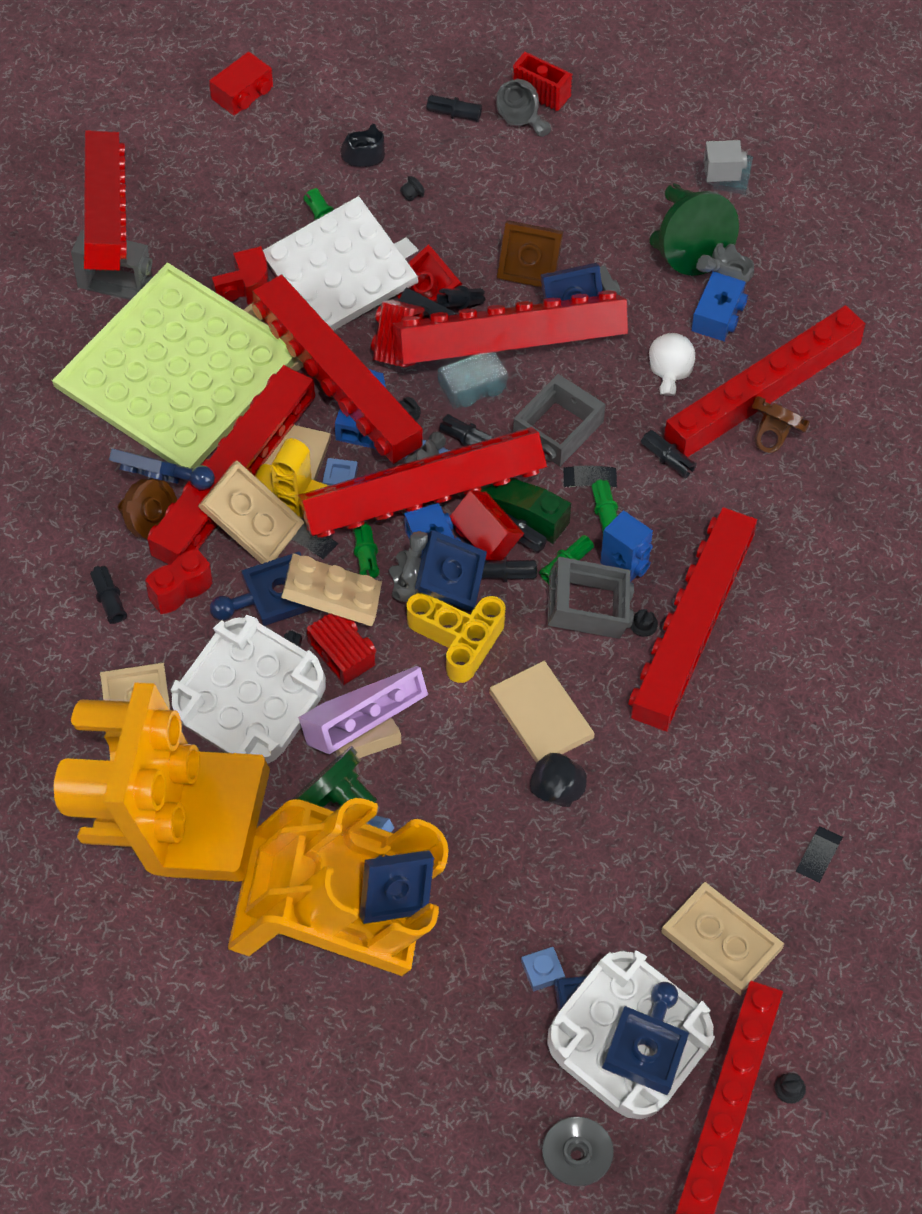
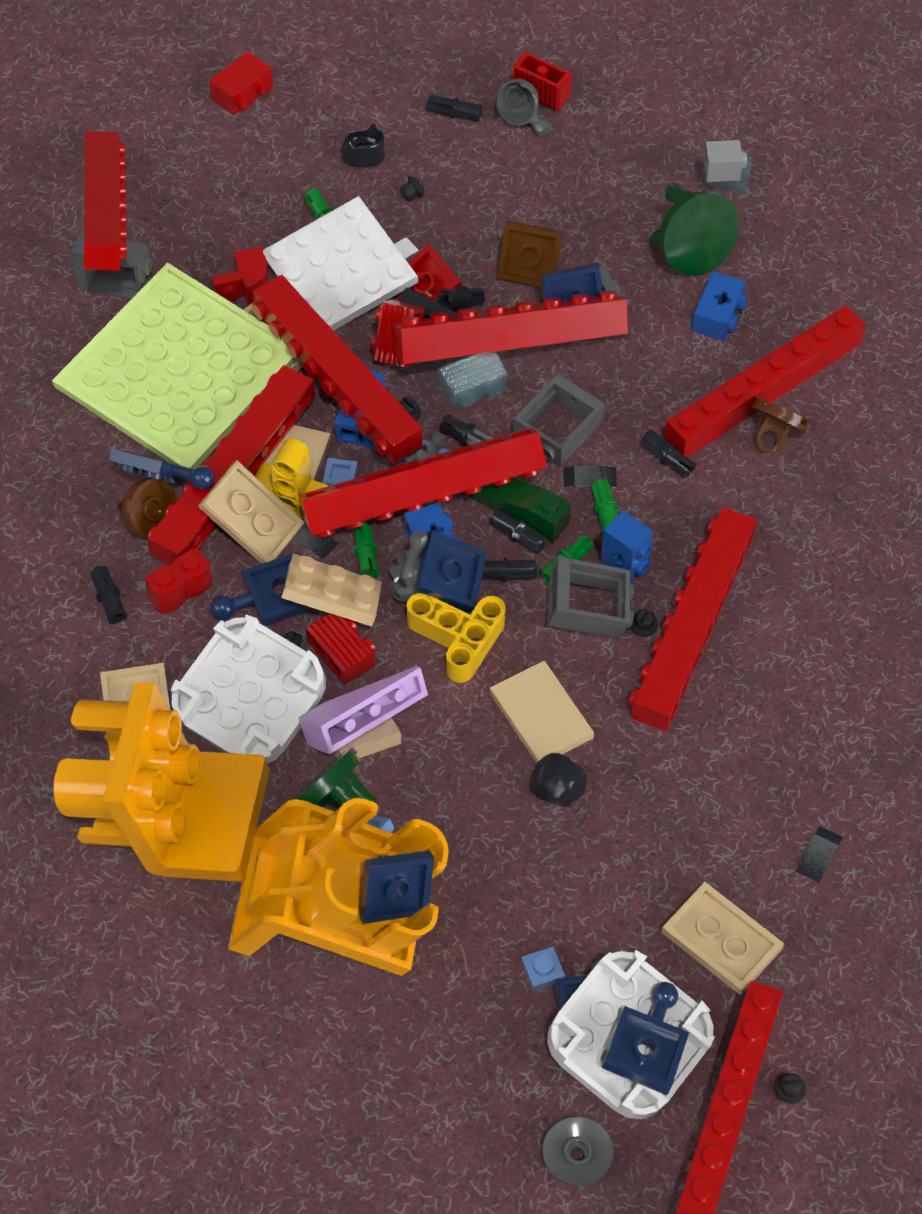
(486, 525): red brick -> none
(672, 359): white hair -> none
(727, 262): dark grey hair -> none

